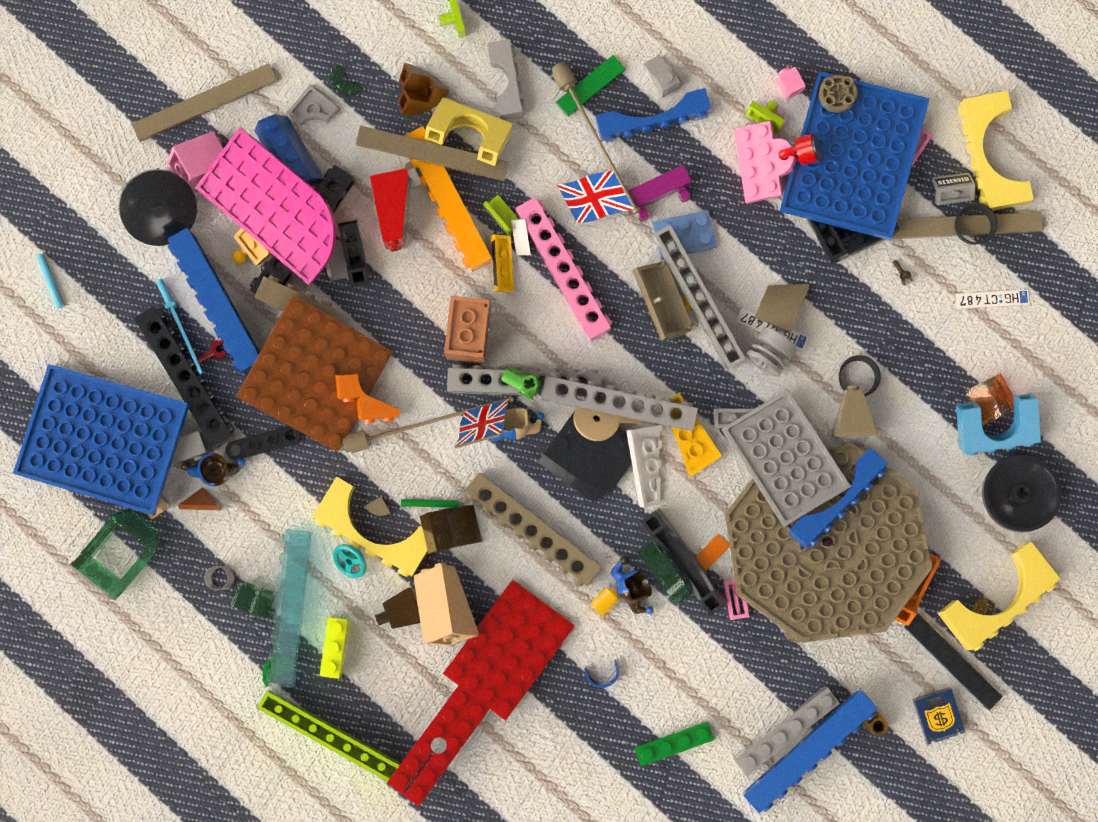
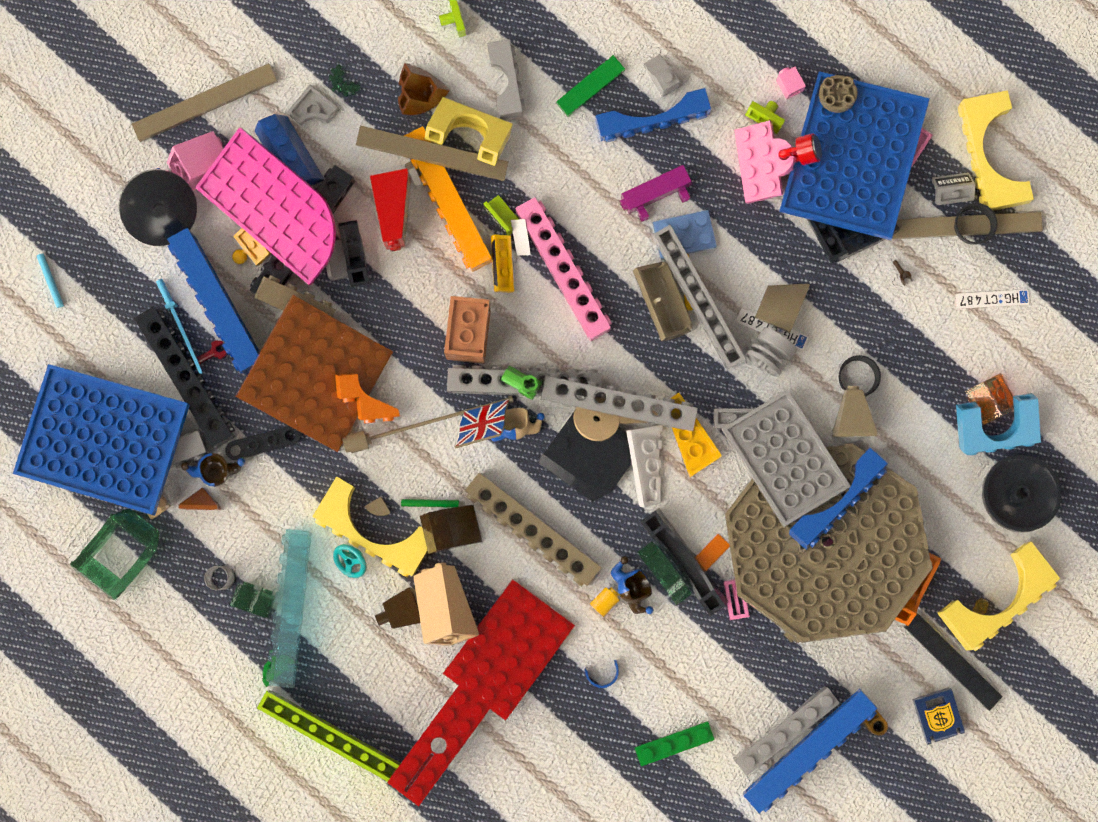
(334, 647): neon yellow brick -> none
(597, 193): flag -> none

